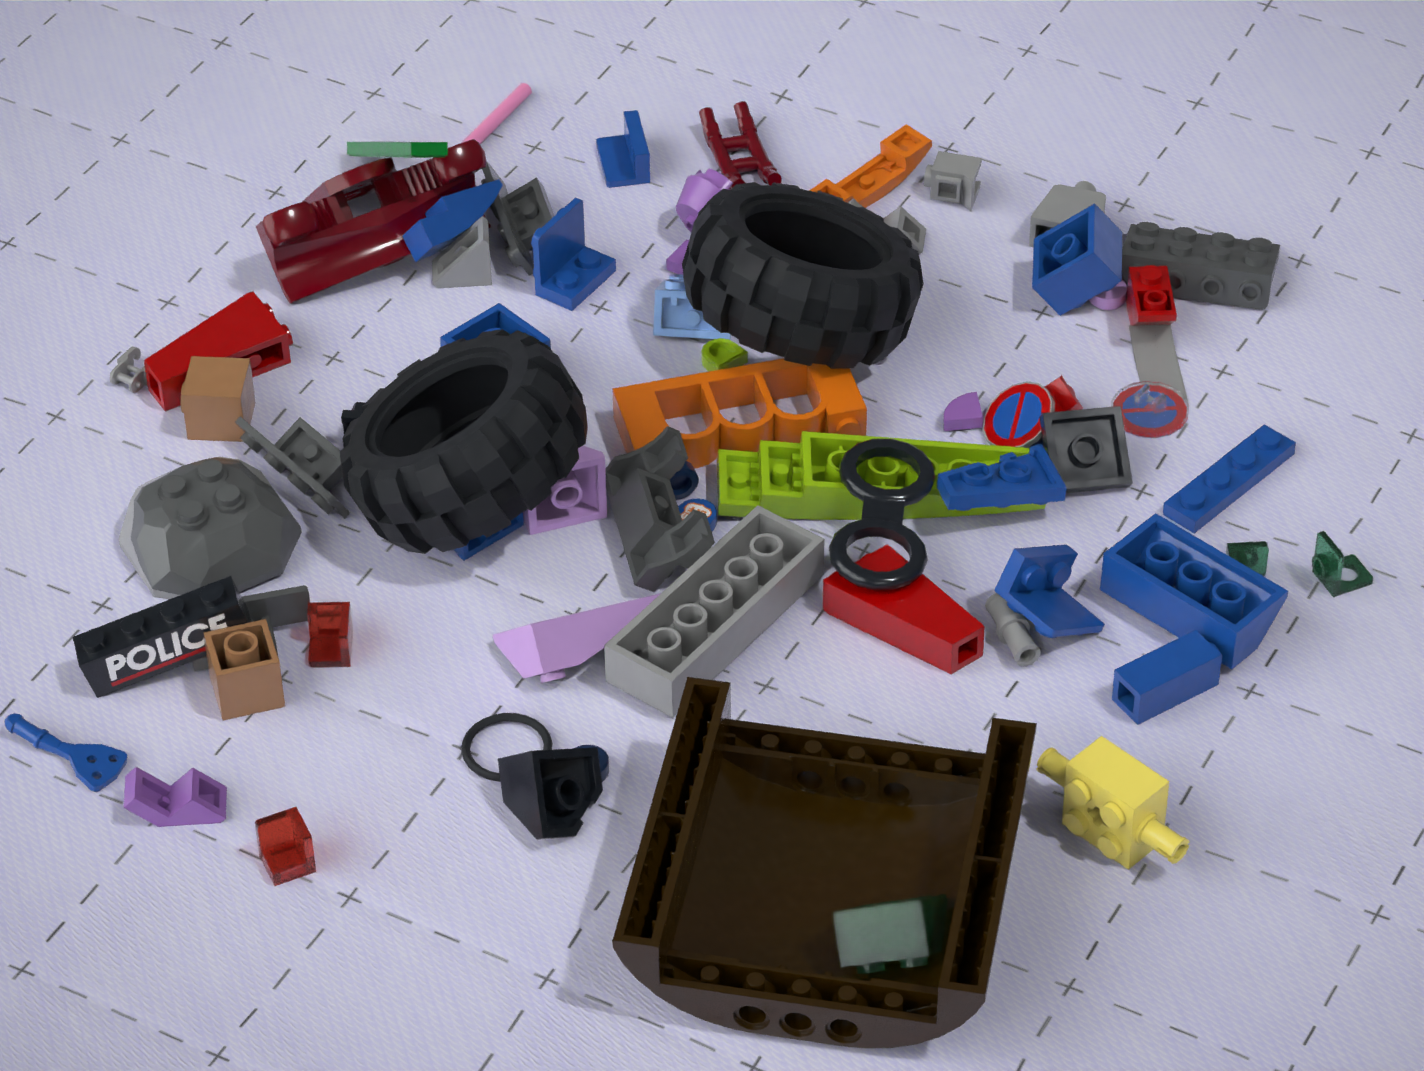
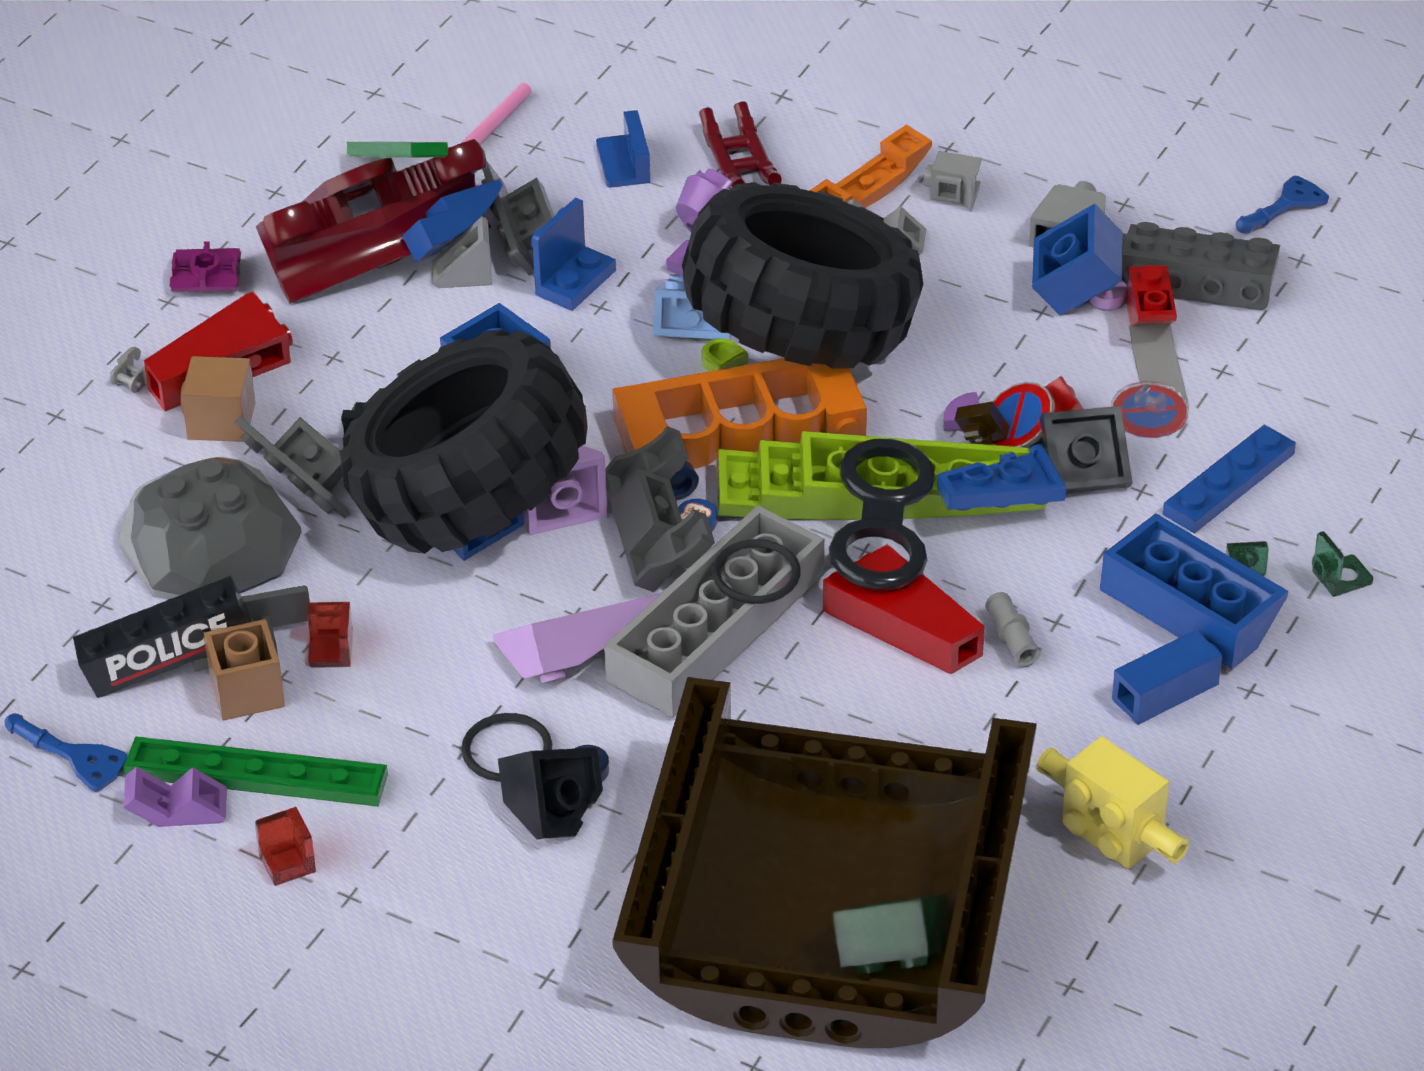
(205, 269): none -> magenta piece
(262, 770): none -> green tile
(756, 543): none -> black tyre
(982, 423): none -> dark brown tile
(1034, 589): blue bracket -> none
(1295, 192): none -> blue piece

